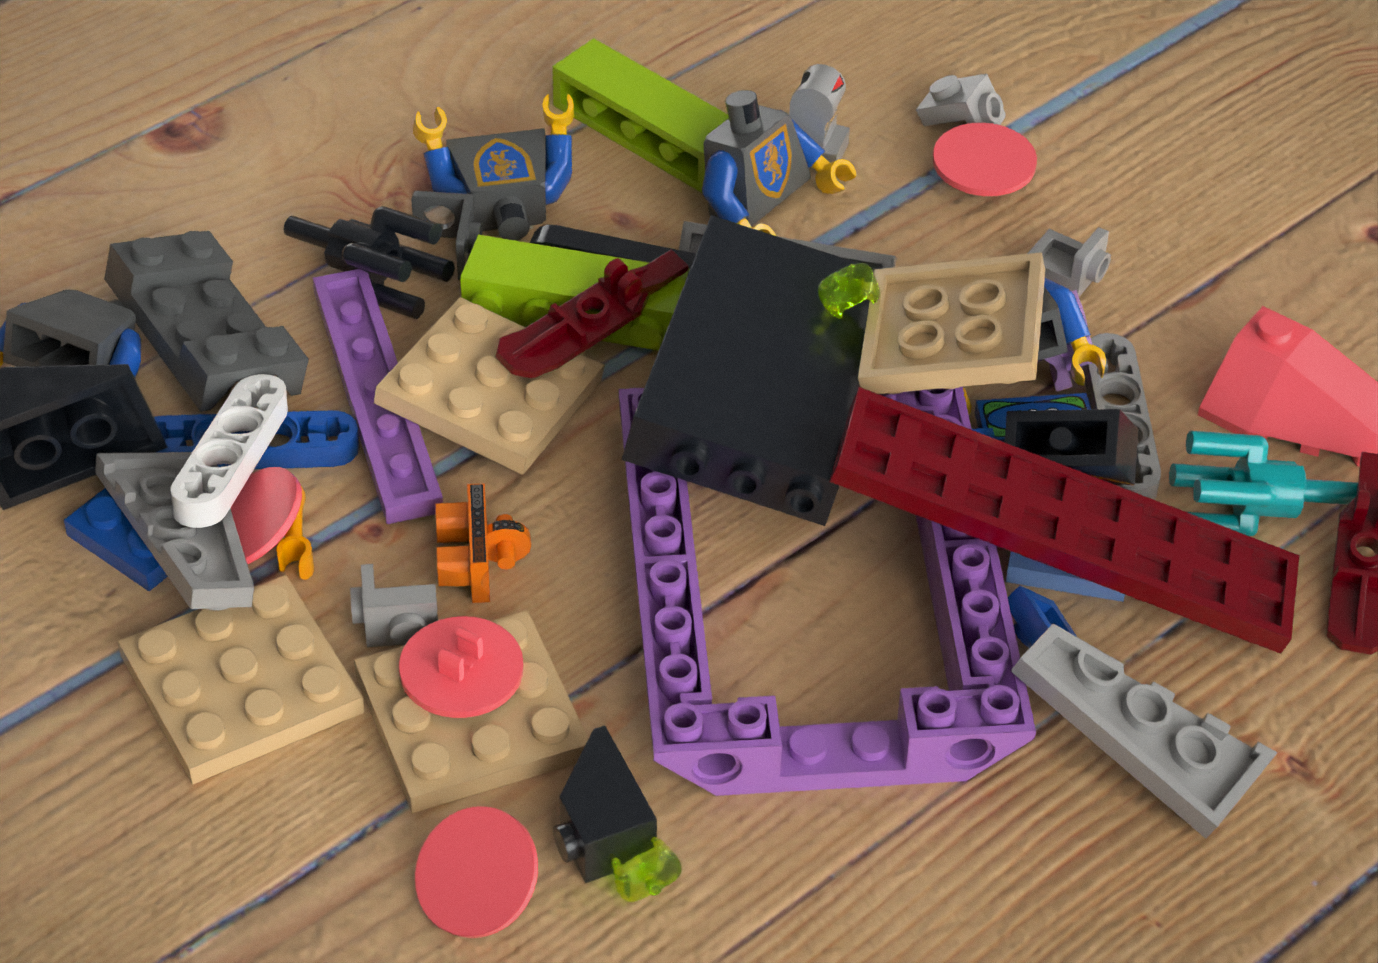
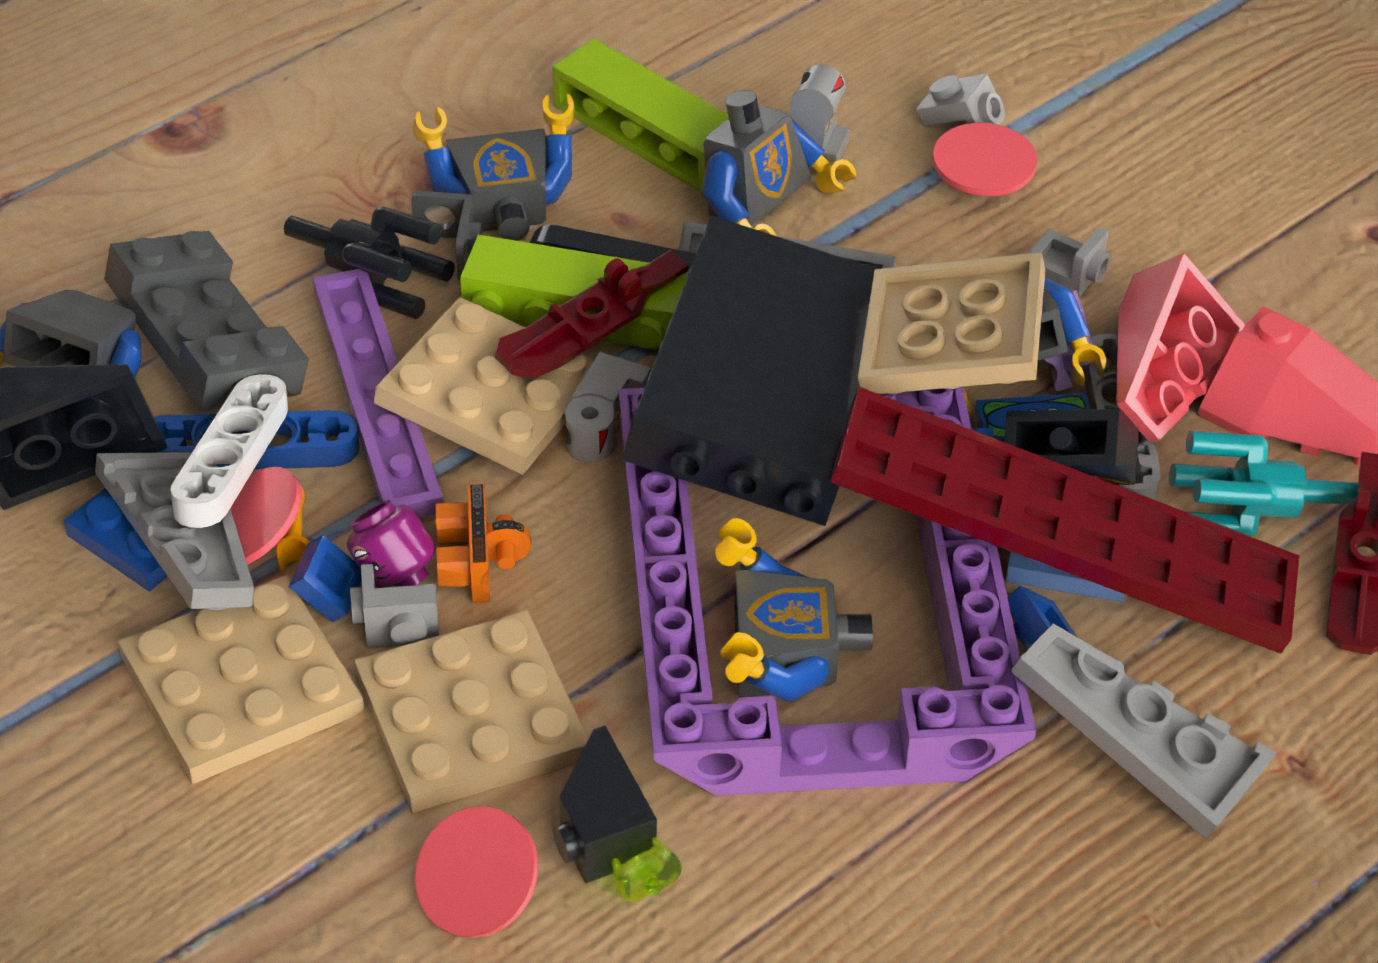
(326, 578): none -> blue plate
(392, 542): none -> magenta head
(461, 667): coral piece -> none
(595, 409): none -> light grey leg
(783, 623): none -> torso
(848, 288): clear neon green piece -> none
(1169, 343): none -> coral wedge

